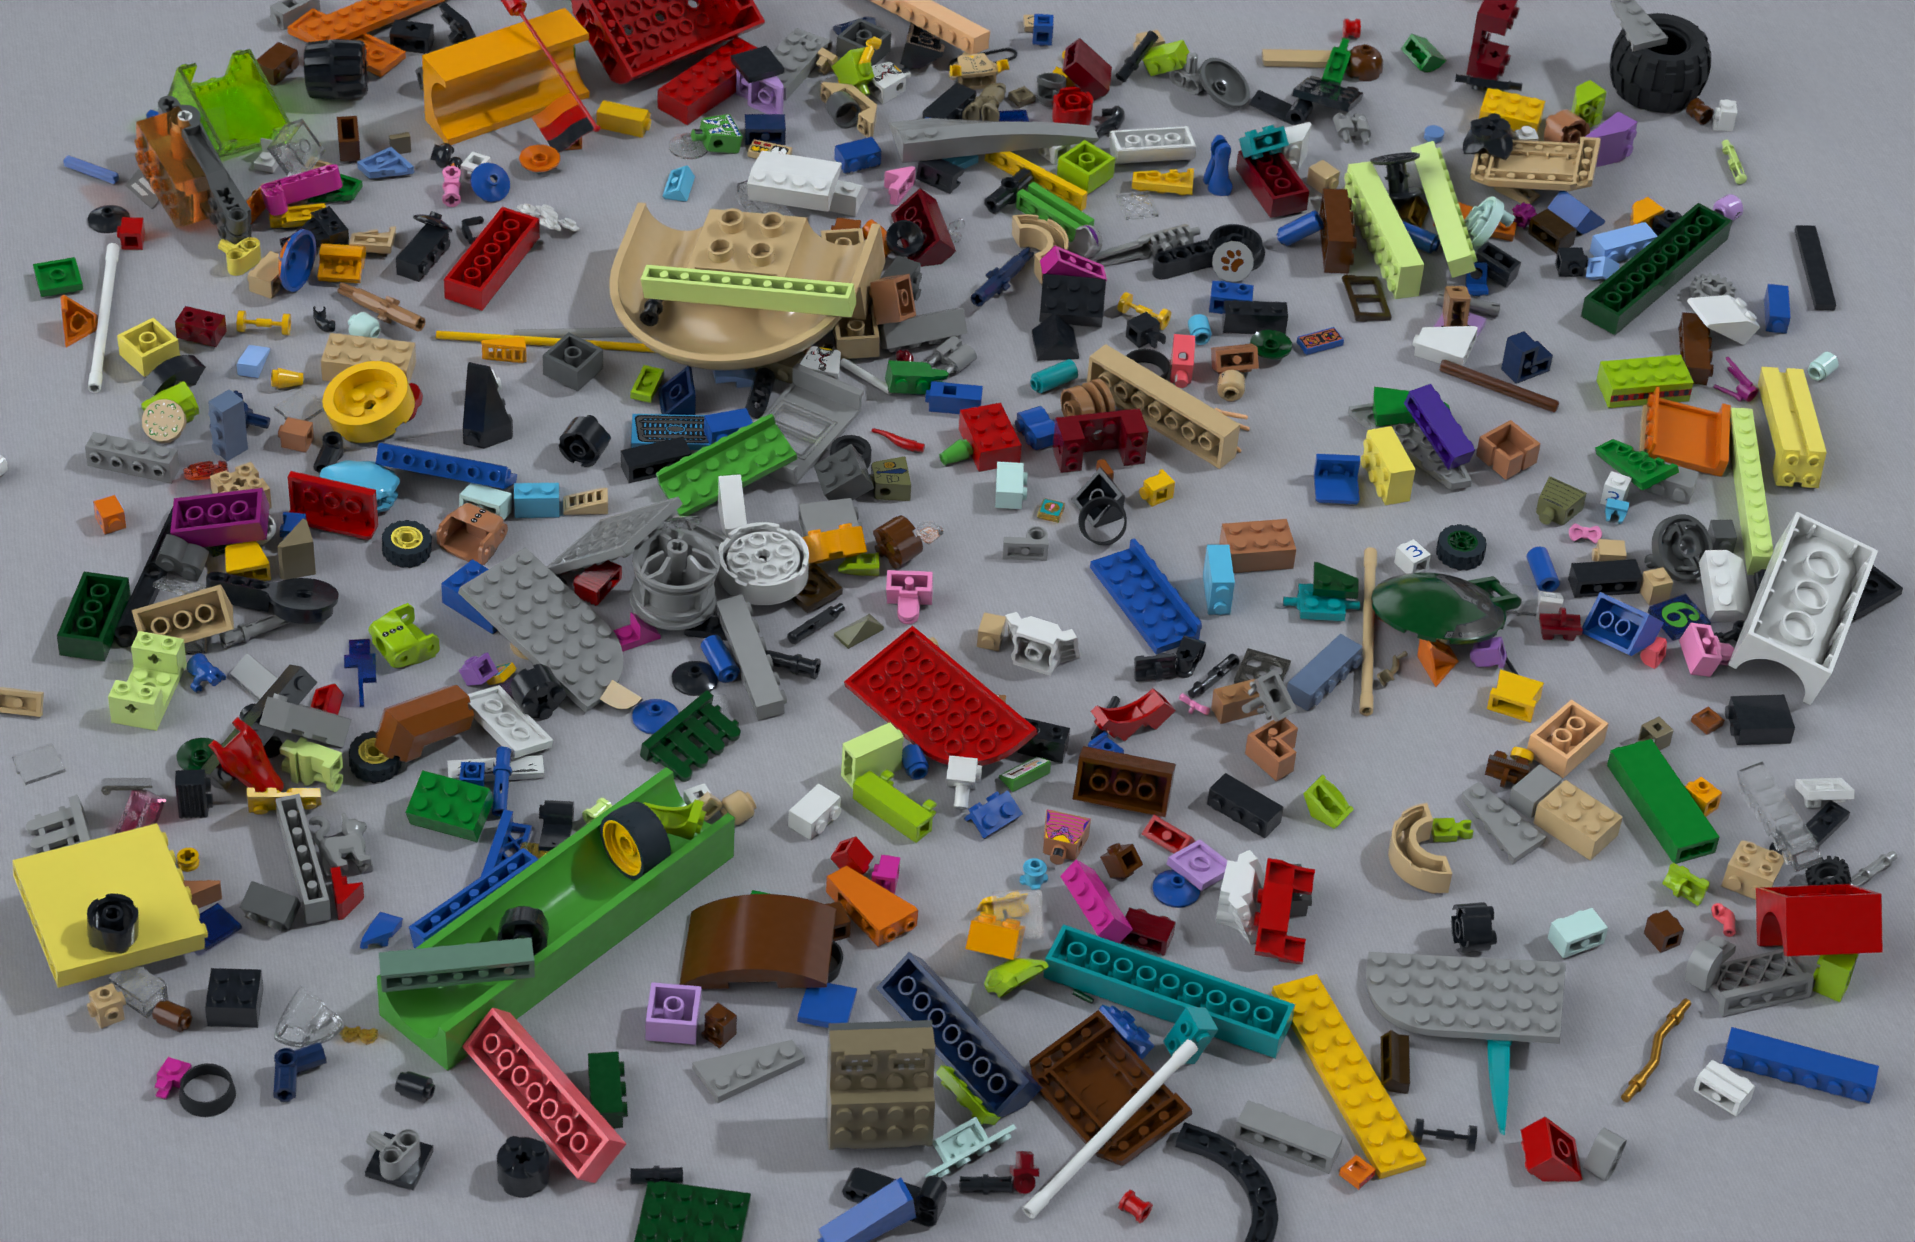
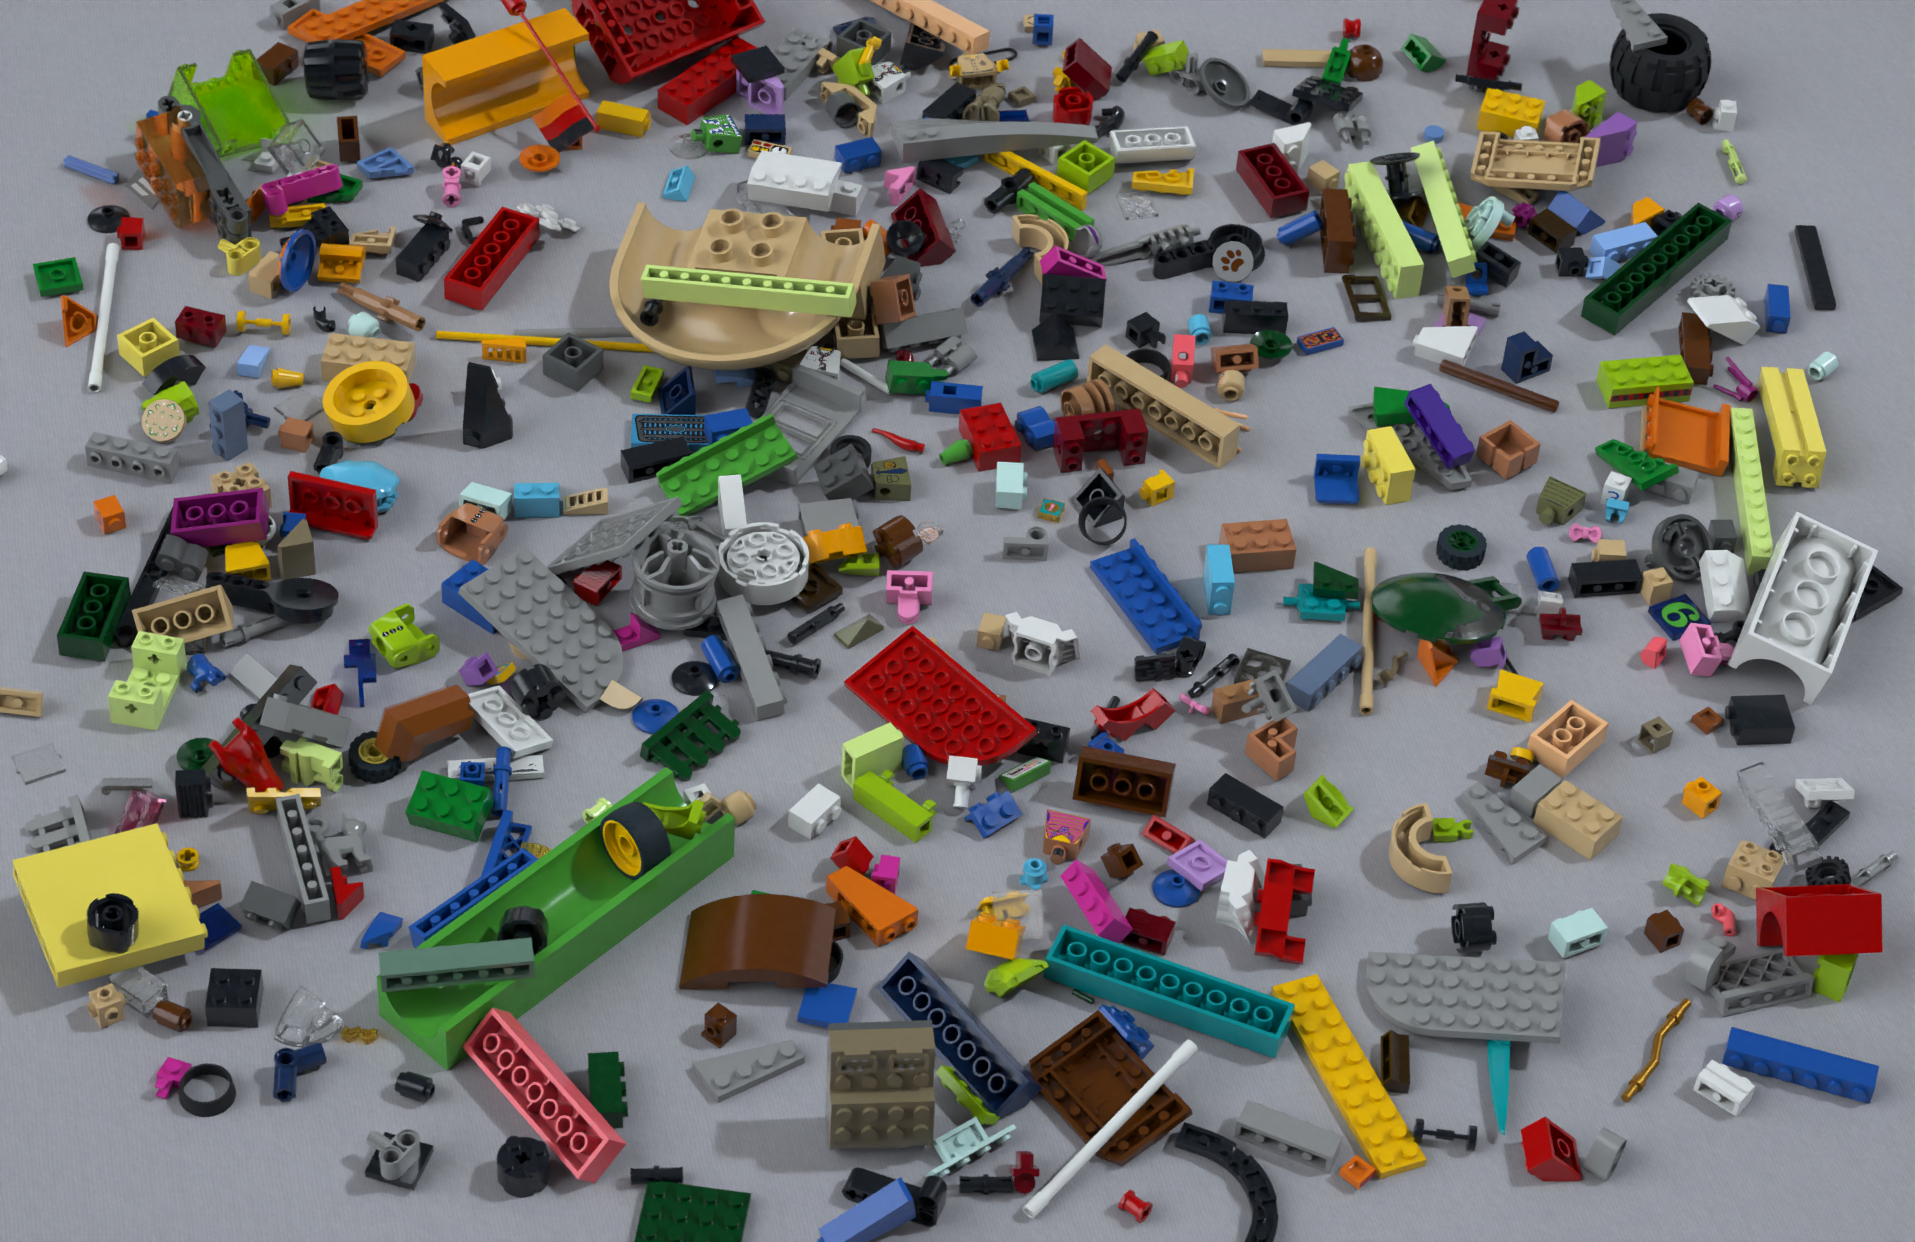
(204, 470): clear red tile -> none
(400, 142): dark tan tile -> none
(406, 543): black wheel -> none
(444, 466): blue bracket -> none
(484, 187): blue dish -> none
(557, 823): black door -> none
(584, 440): black brick -> none
(673, 1013): lavender brick -> none
(1049, 85): dark grey helmet -> none
(1126, 302): yellow wheel -> none
(1192, 1025): teal brick -> none
(1217, 171): blue piece -> none
(1268, 140): teal brick -> none
(1412, 557): white brick -> none
(1492, 134): black brick -> none
(1620, 625): blue slope -> none
(1663, 801): green brick -> none

